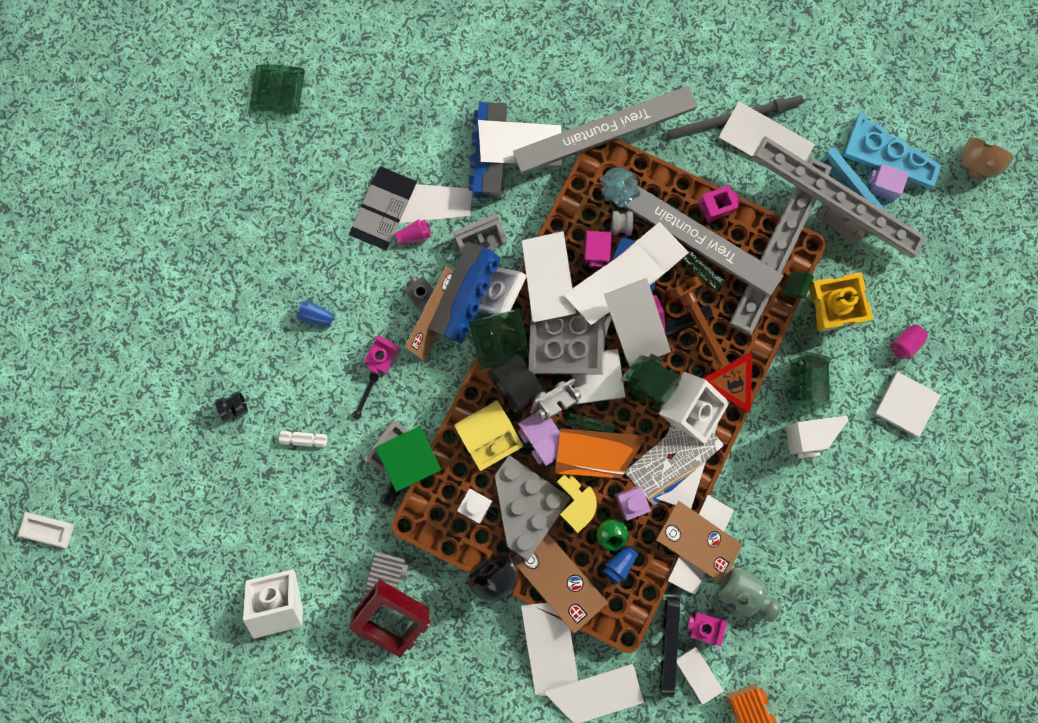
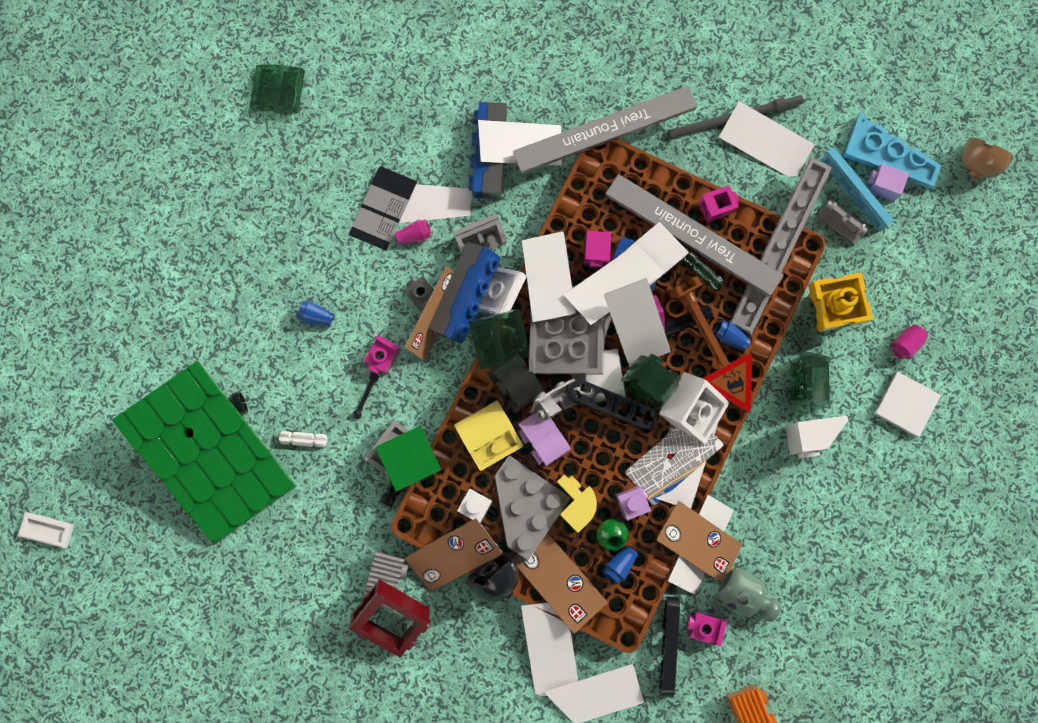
(204, 452): none -> green piece
(272, 604): white slope -> none
(453, 555): none -> medium nougat sticker
(589, 424): clear green axle -> none
(596, 453): orange sticker -> none
(611, 405): none -> black beam
(620, 186): clear light blue brick -> none
(622, 223): light grey wheel -> none
(699, 675): white tile -> none
(731, 336): none -> blue cone
(798, 285): dark green tile -> none
(838, 197): light grey tile -> none

